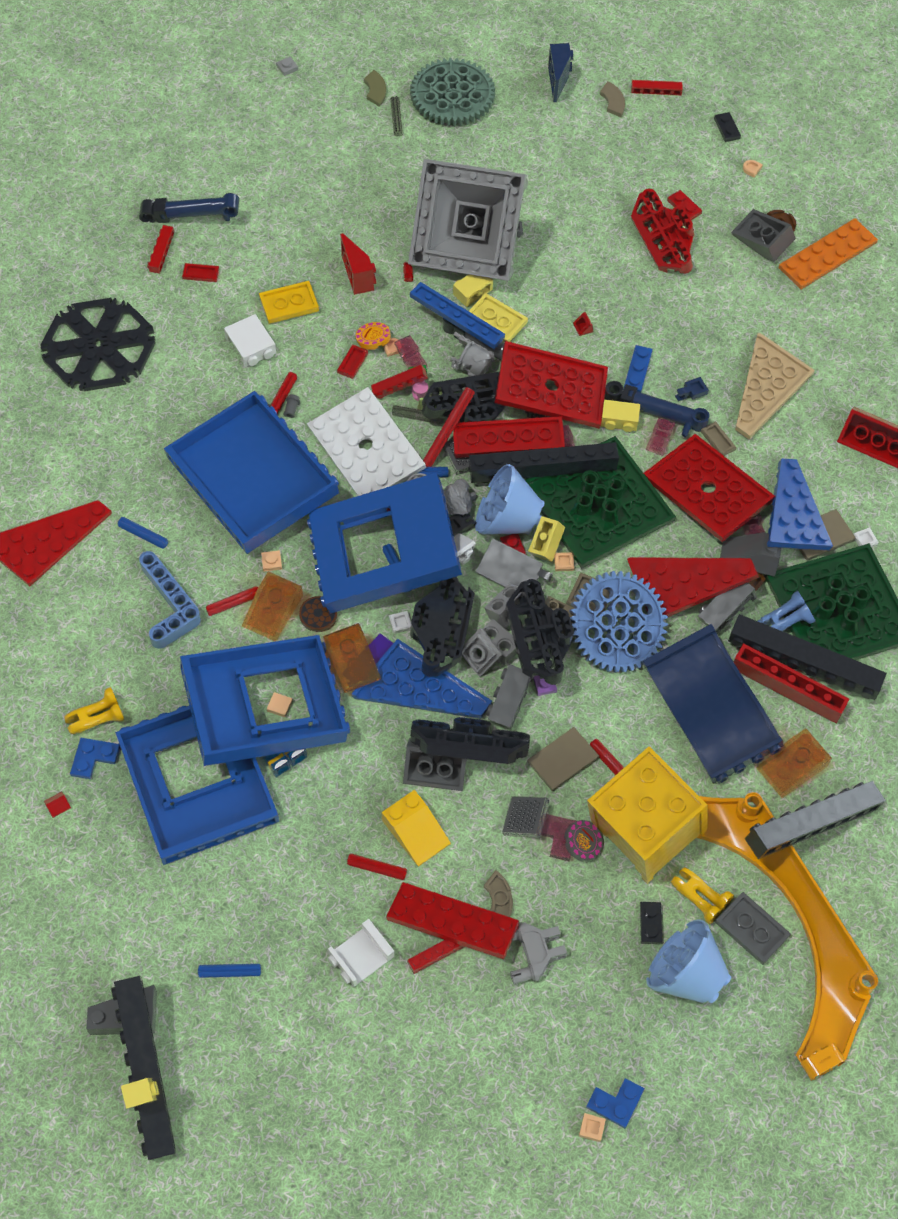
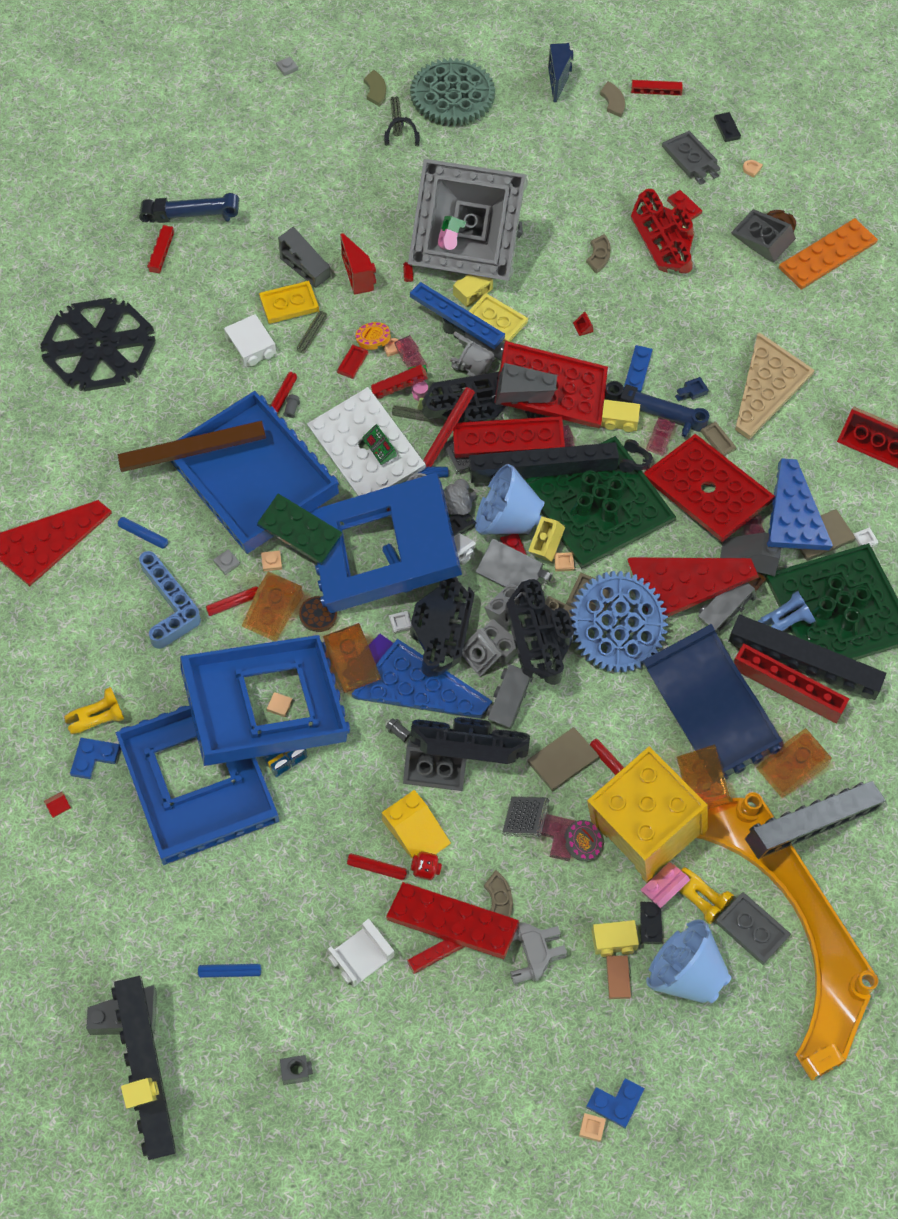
(191, 446): none -> reddish brown tile
(200, 272): red tile -> none
(226, 562): none -> light grey plate
(288, 1063): none -> dark grey brick
(299, 529): none -> dark green plate
(302, 257): none -> dark grey wedge
(311, 332): none -> clear smoke axle
(379, 445): none -> slope
(397, 729): none -> dark grey pin
(402, 120): none -> black piece
(425, 865): none -> red head
(449, 231): none -> leg
(524, 384): none -> dark grey wedge
(542, 687): medium lavender plate -> none
(600, 254): none -> dark tan tile
(615, 937): none -> light yellow brick
(618, 977): none -> nougat tile
(628, 465): none -> black piece
(665, 884): none -> bright pink plate
(692, 156): none -> dark grey tile
(705, 776): none -> clear orange slope

